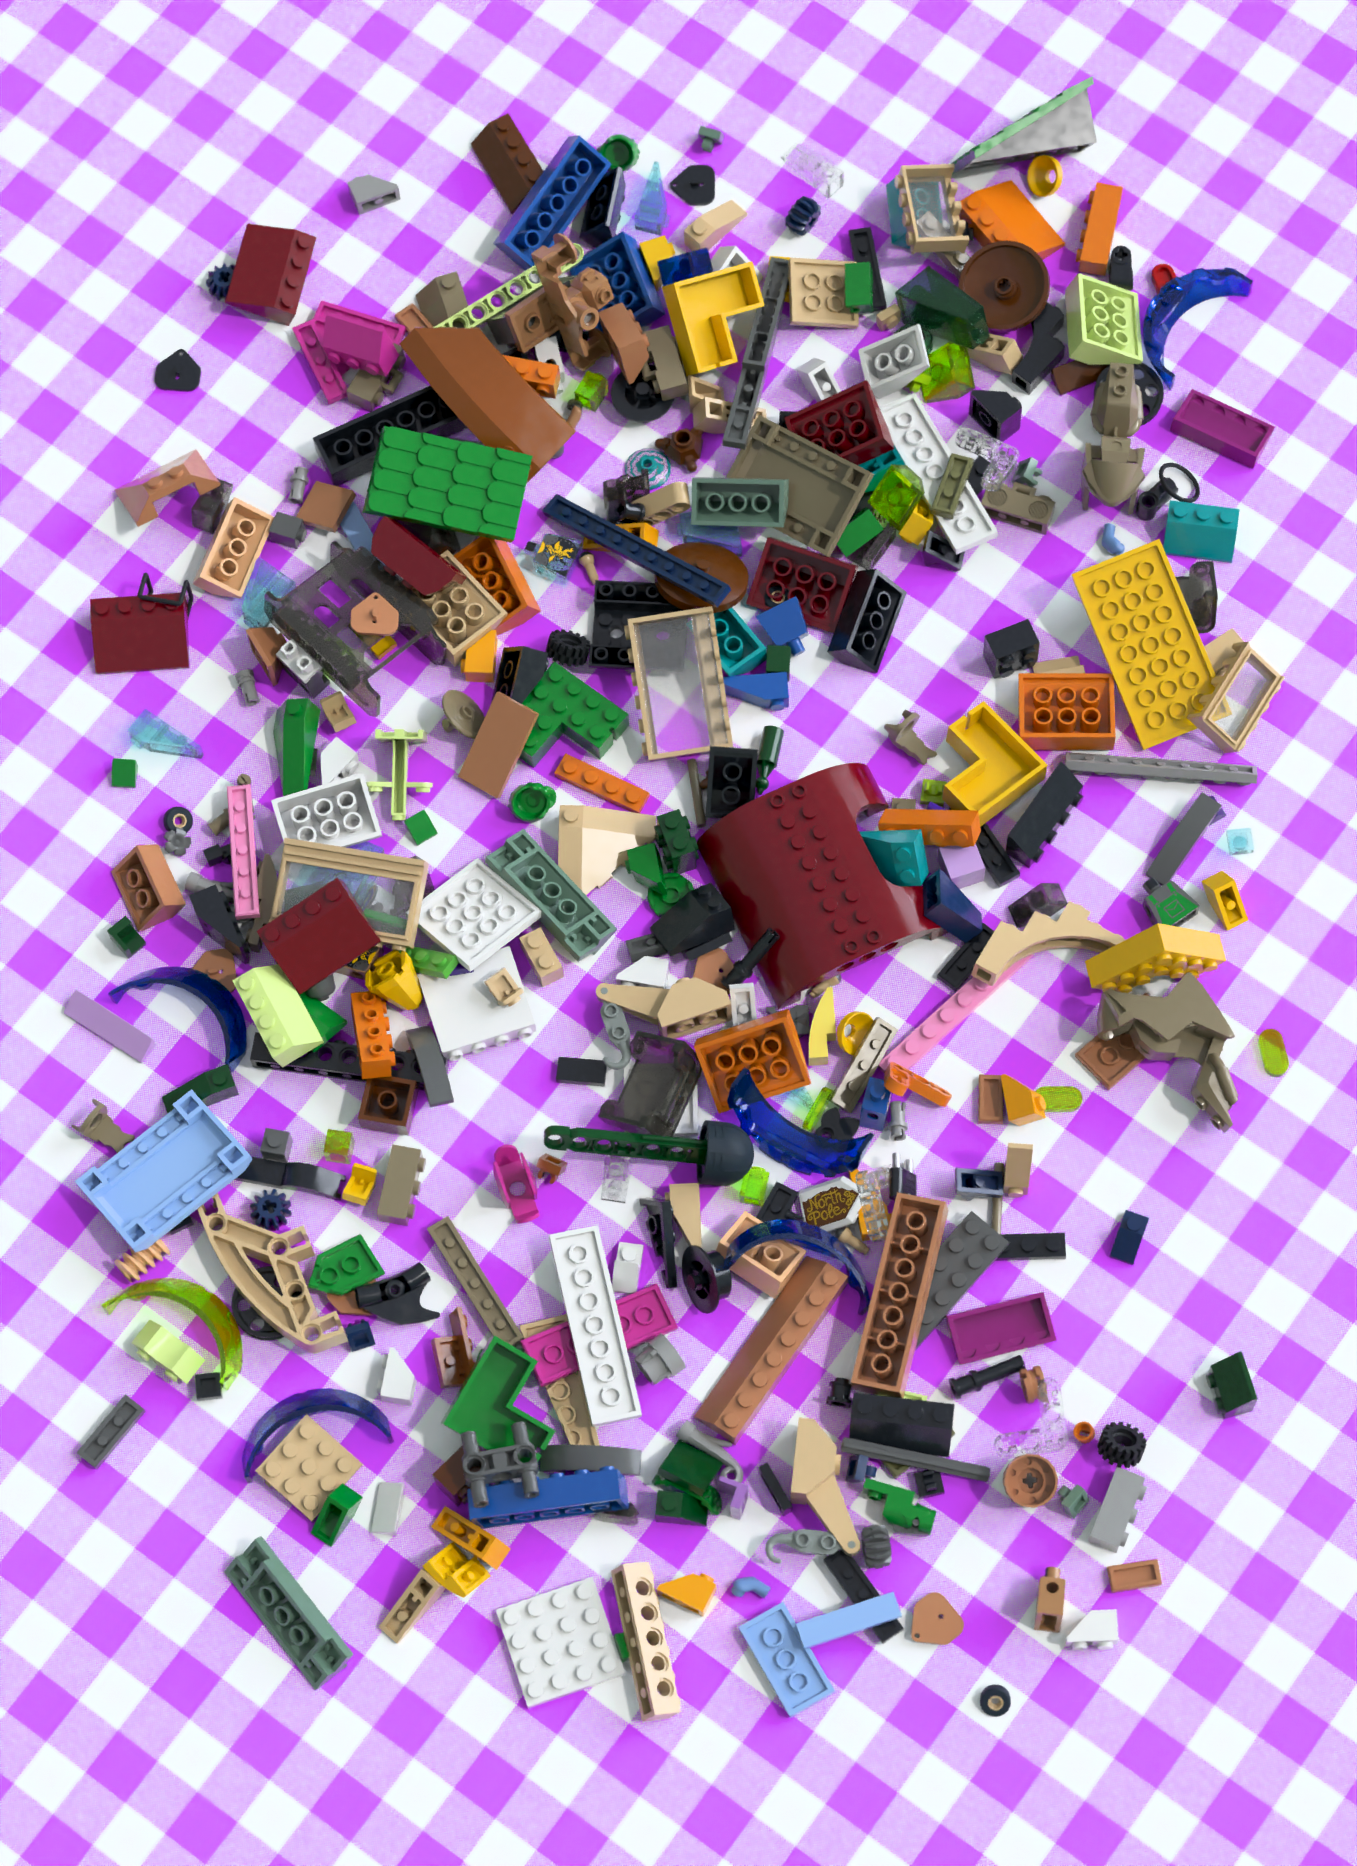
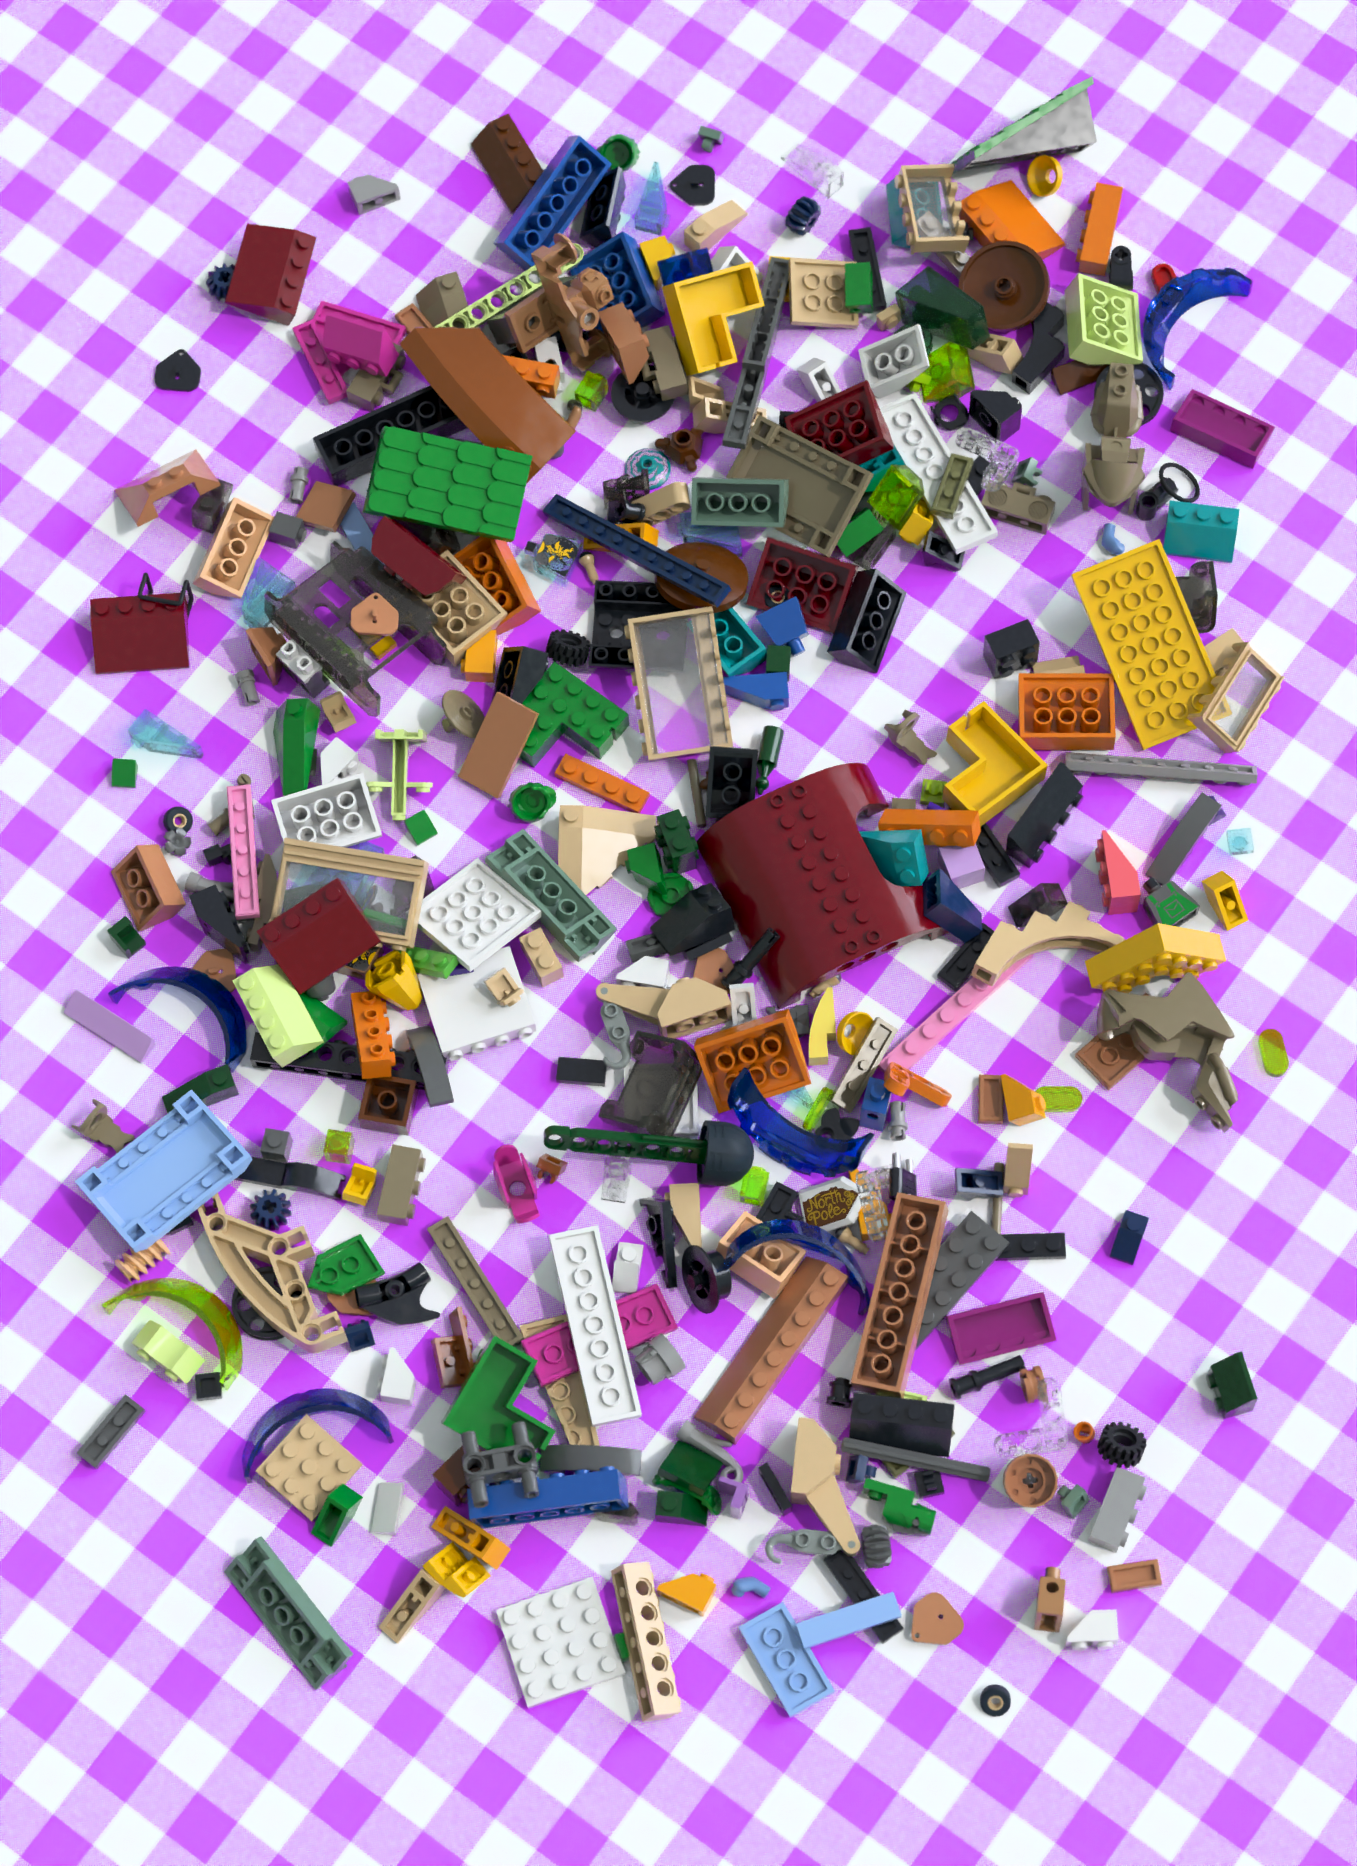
(960, 421): none -> black piece
(1117, 877): none -> coral slope

